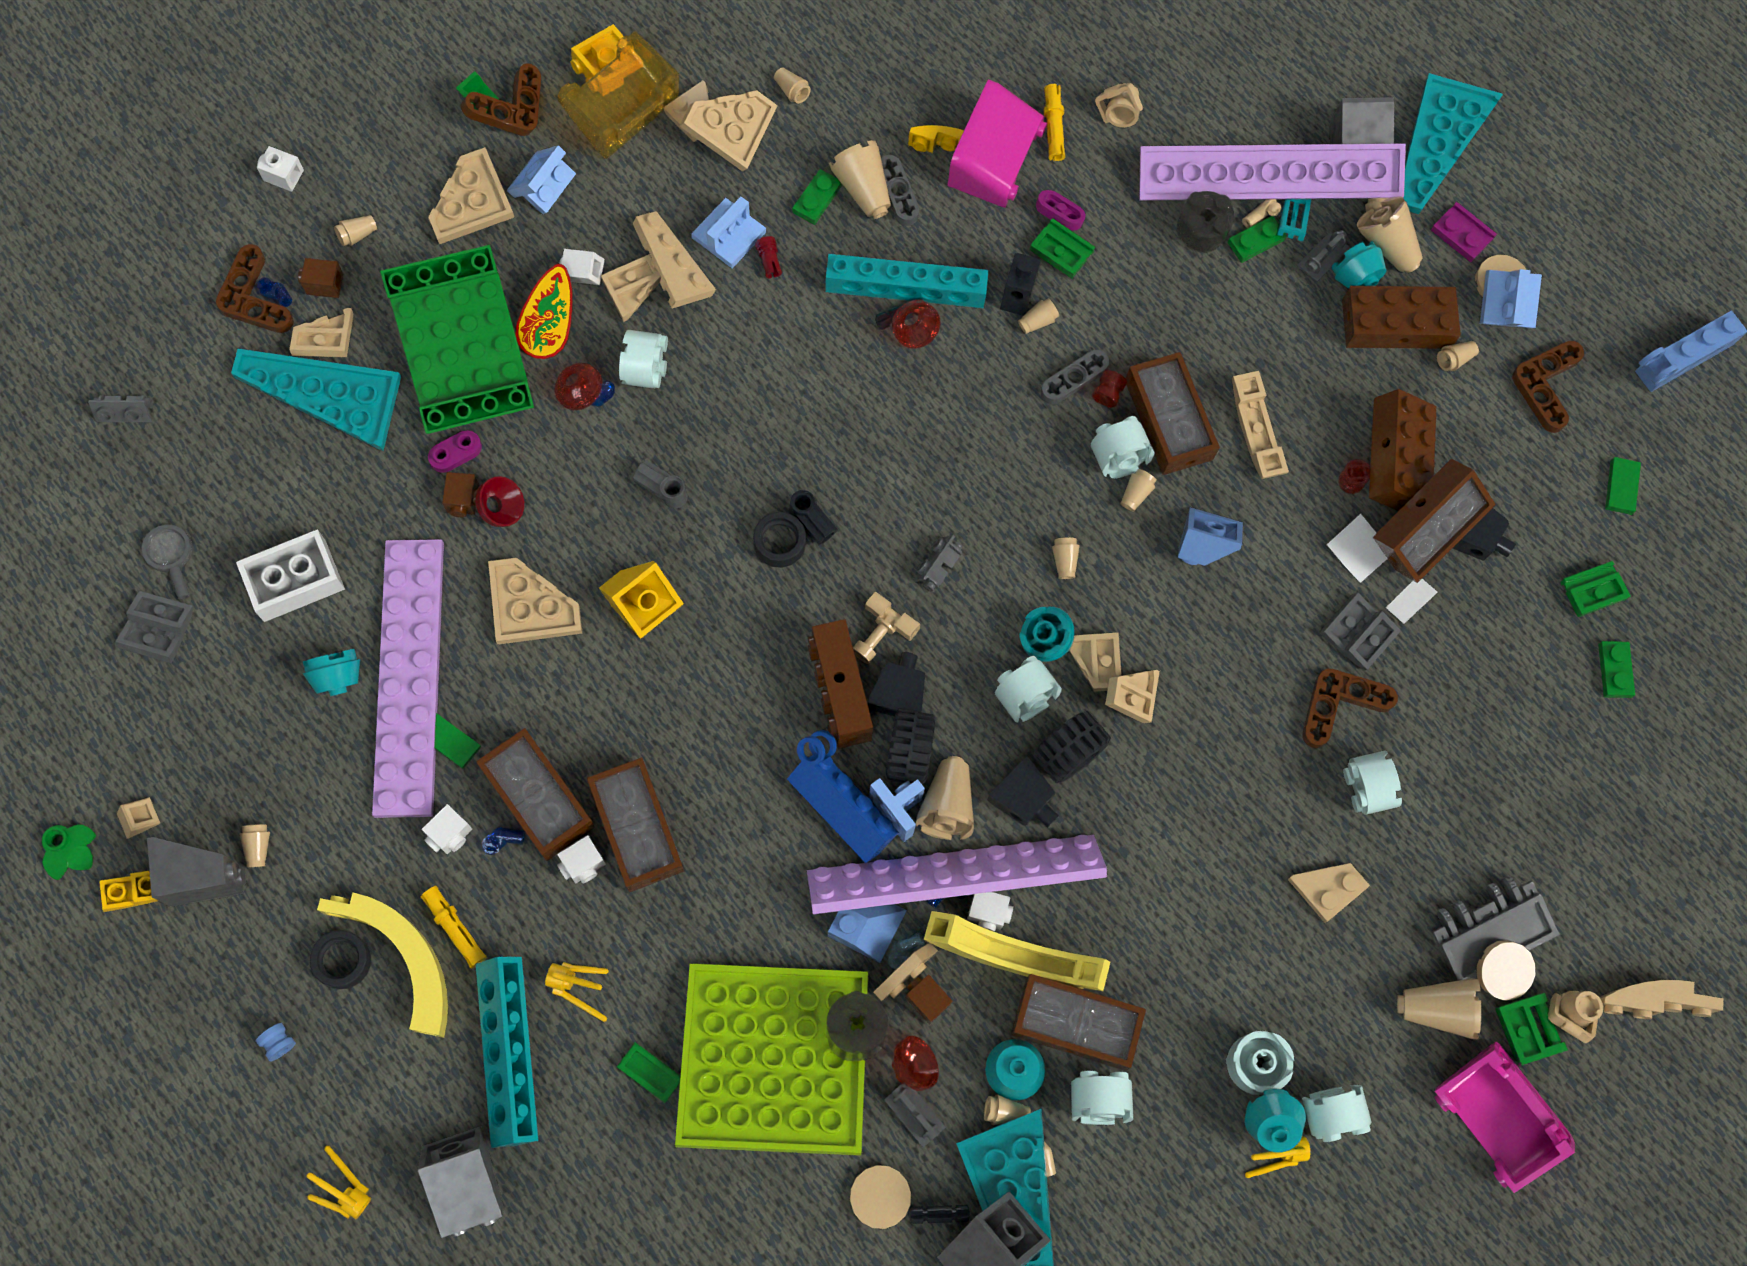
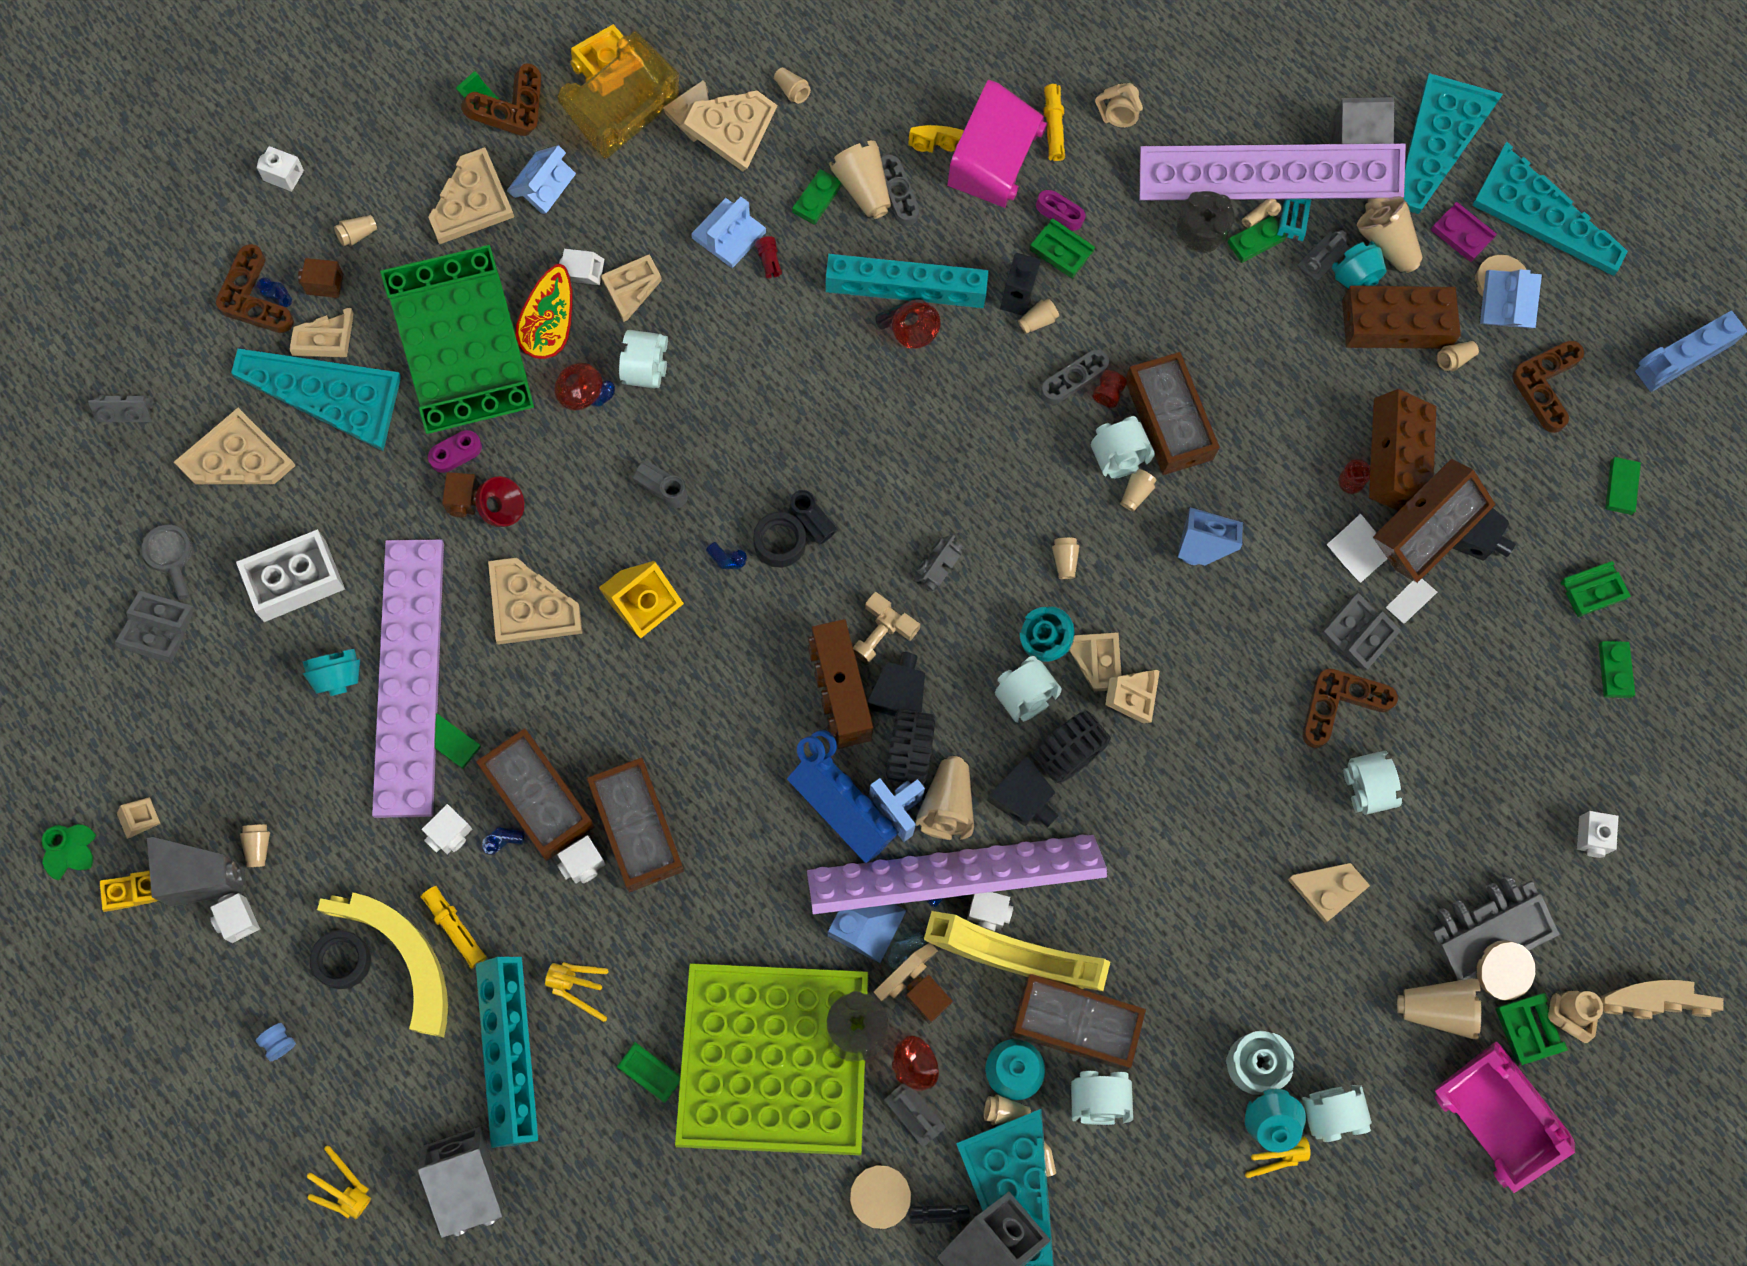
(233, 917): none -> white brick
(235, 455): none -> tan plate
(677, 269): tan wing -> none
(726, 560): none -> clear blue arm
(1256, 425): tan slope -> none
(1542, 210): none -> teal wing
(1597, 833): none -> white brick

